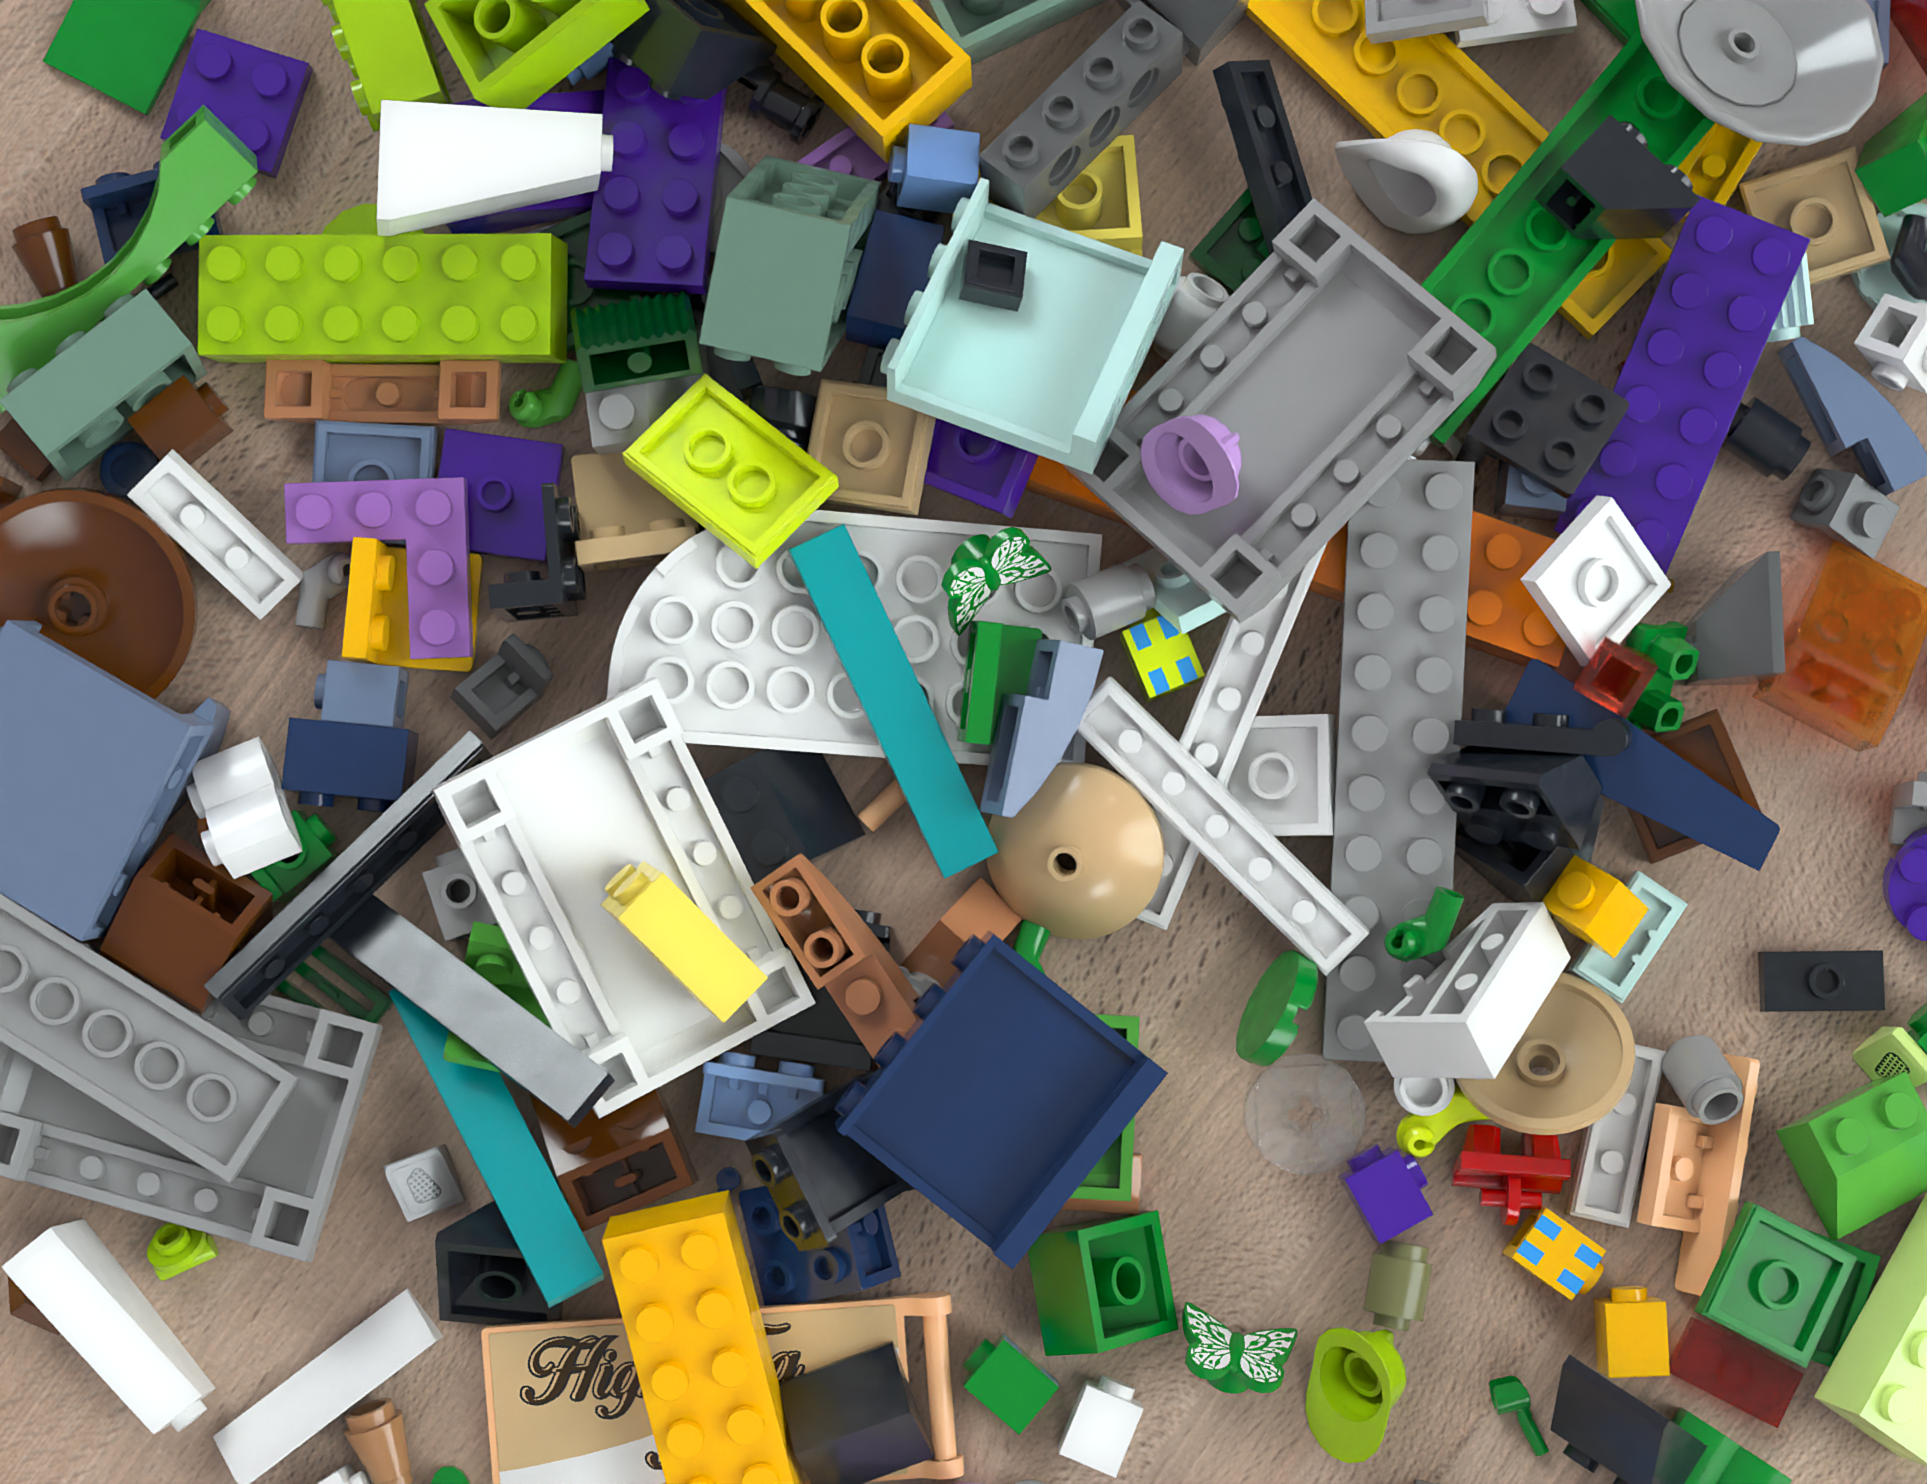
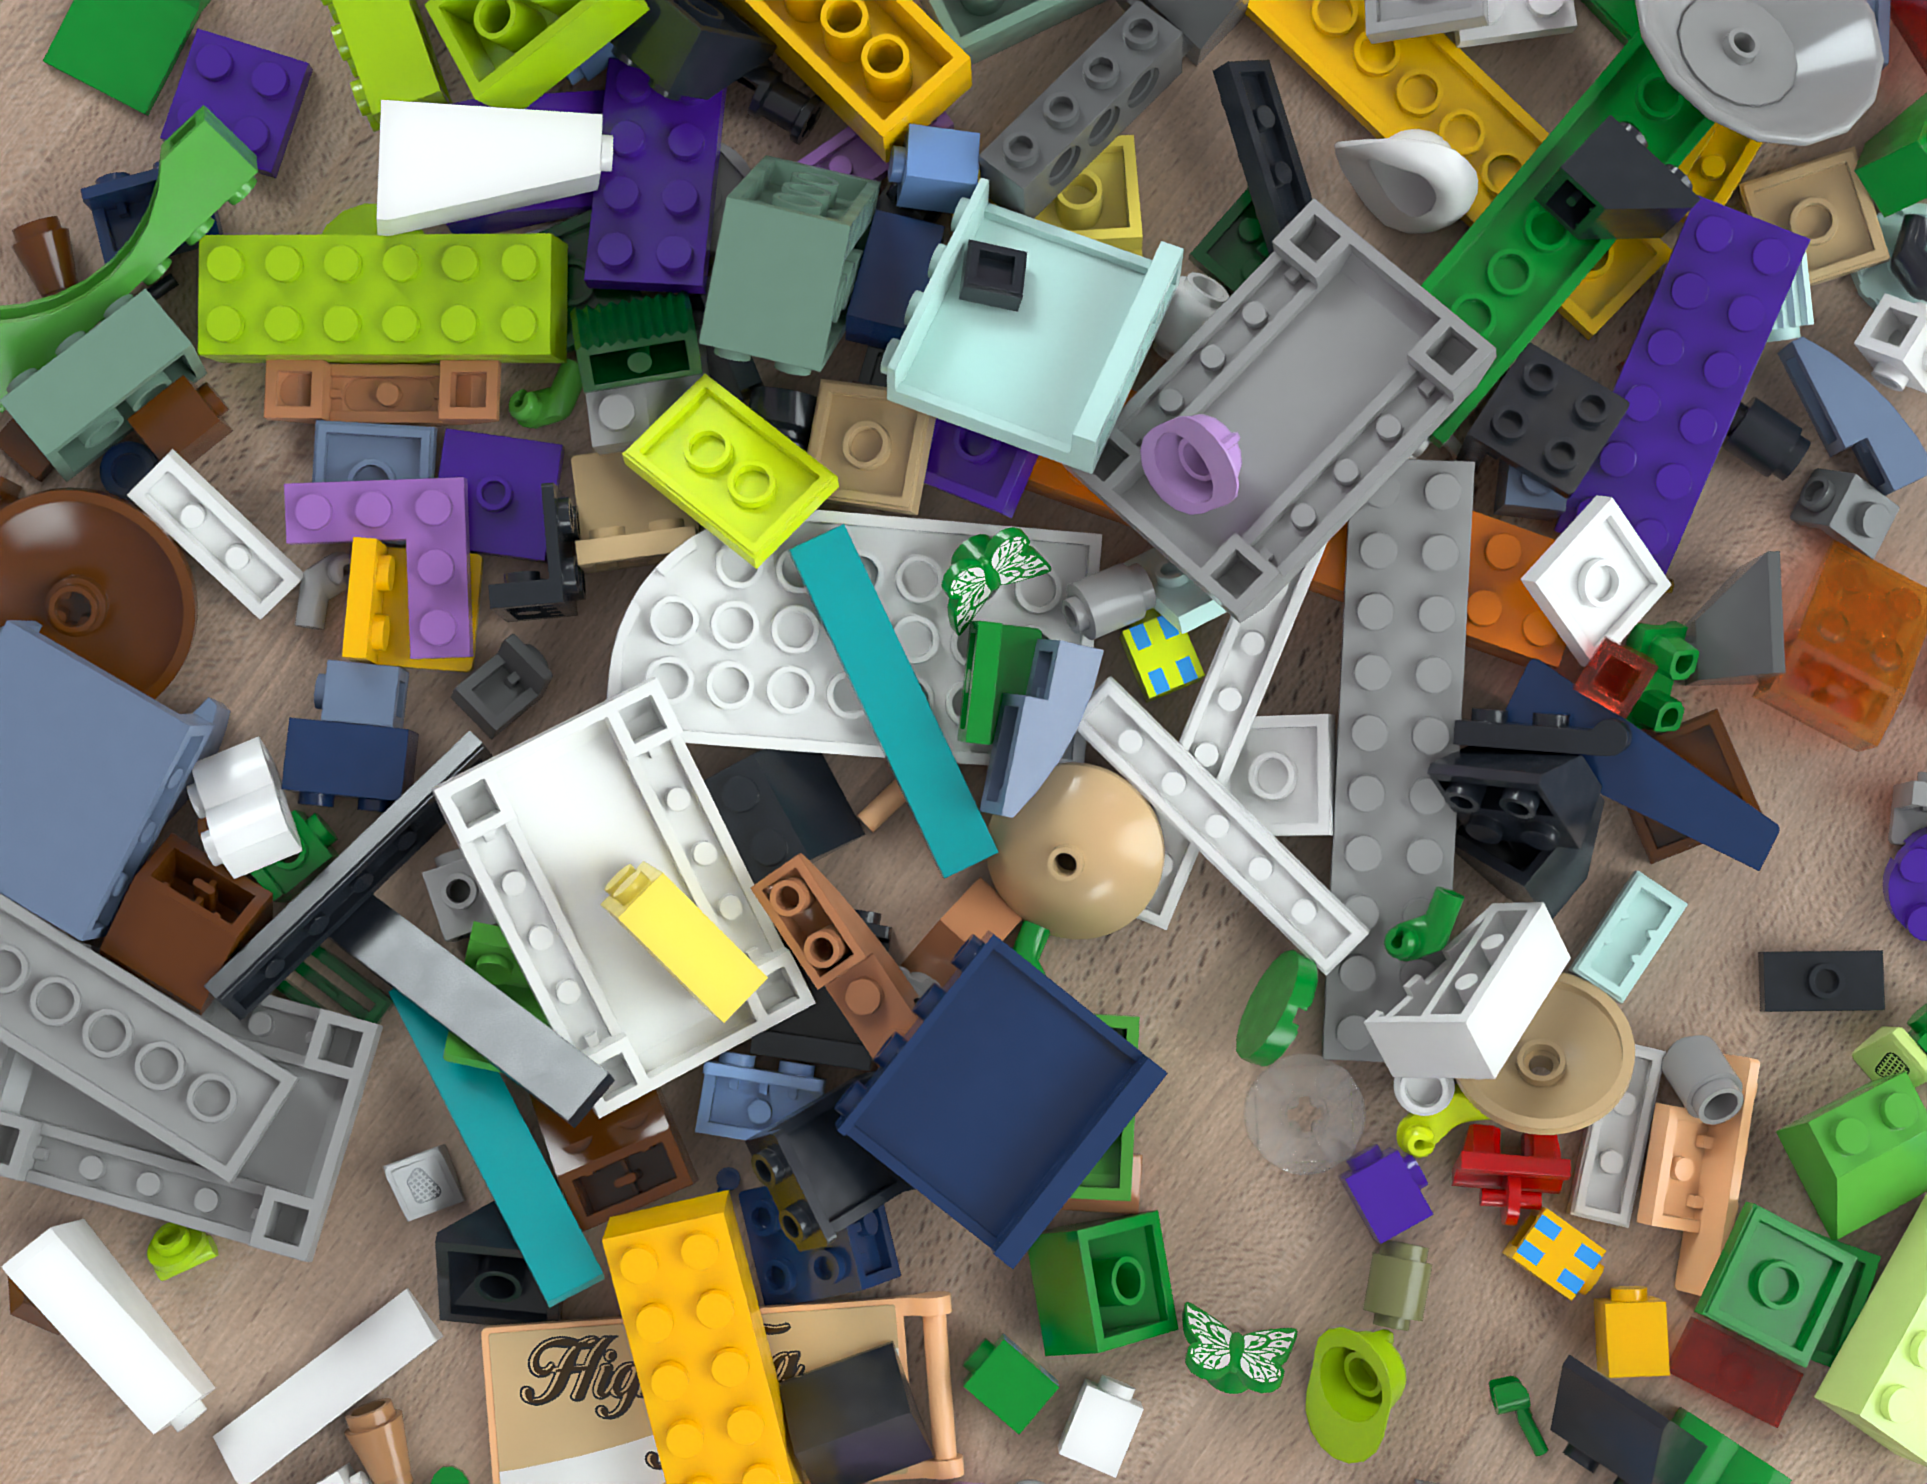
(1594, 906): yellow brick -> none

